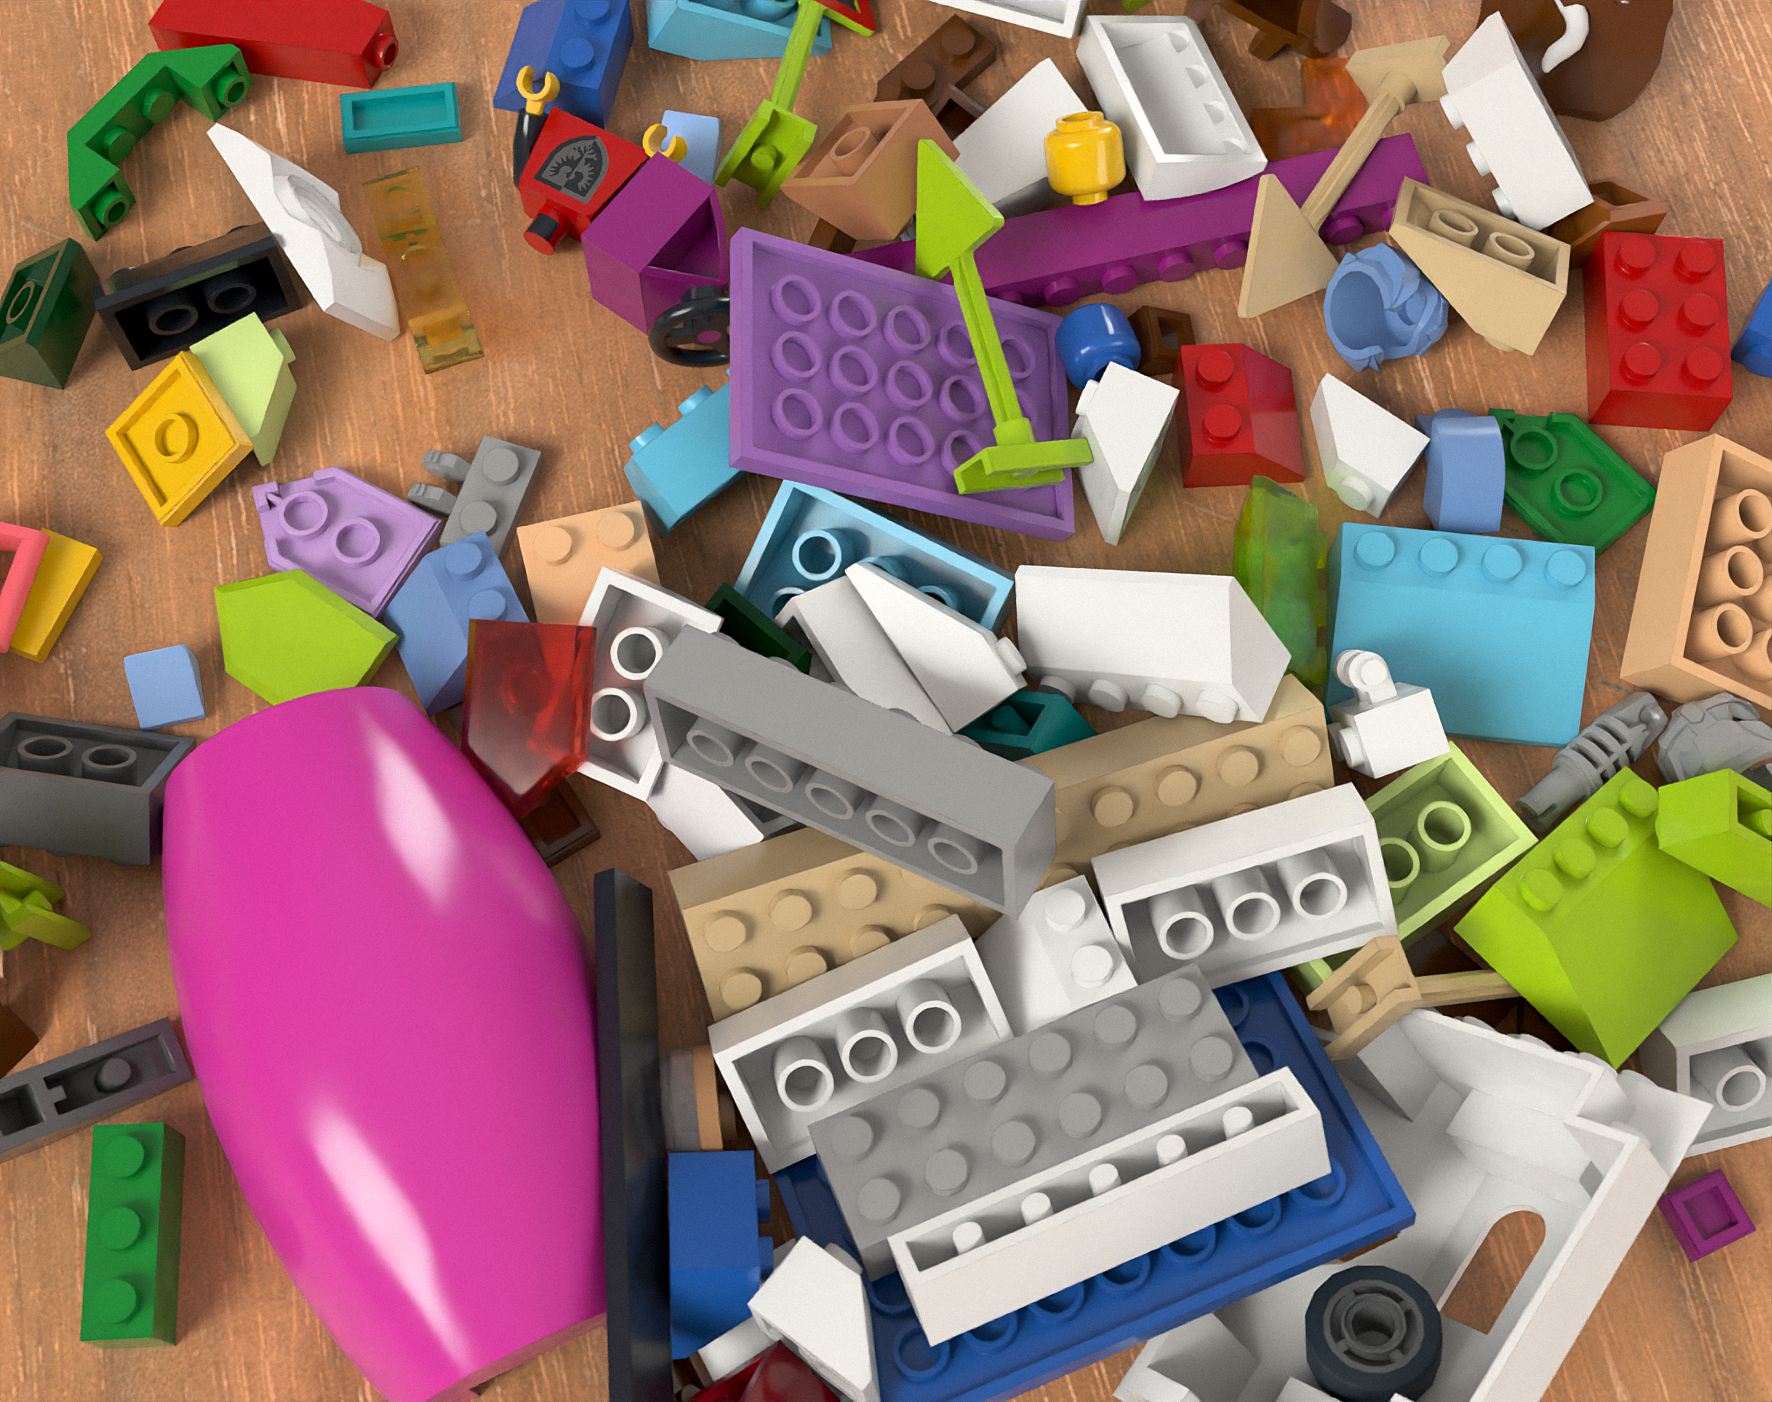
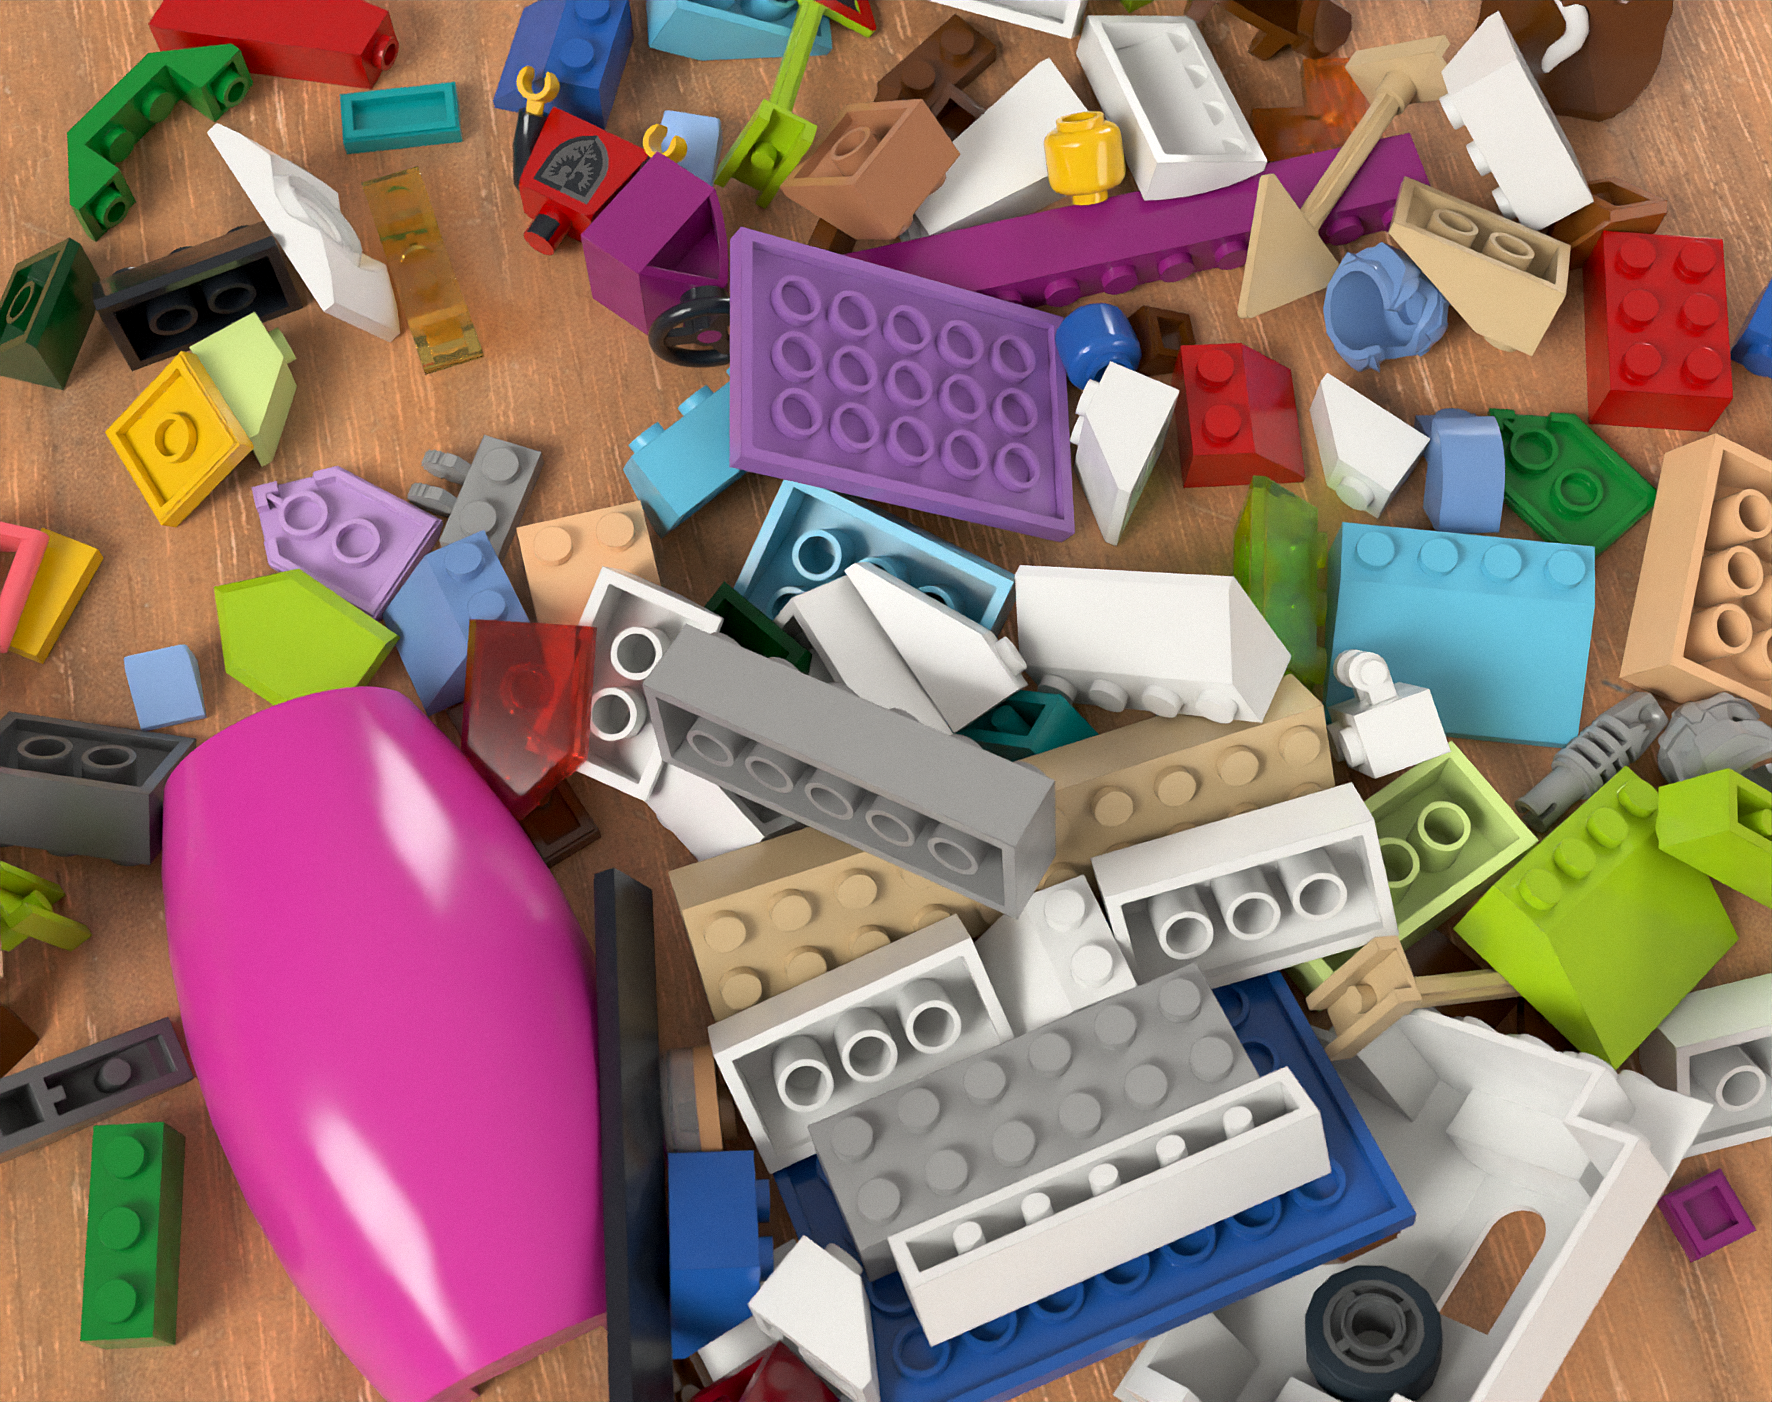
(950, 226): lime piece -> none

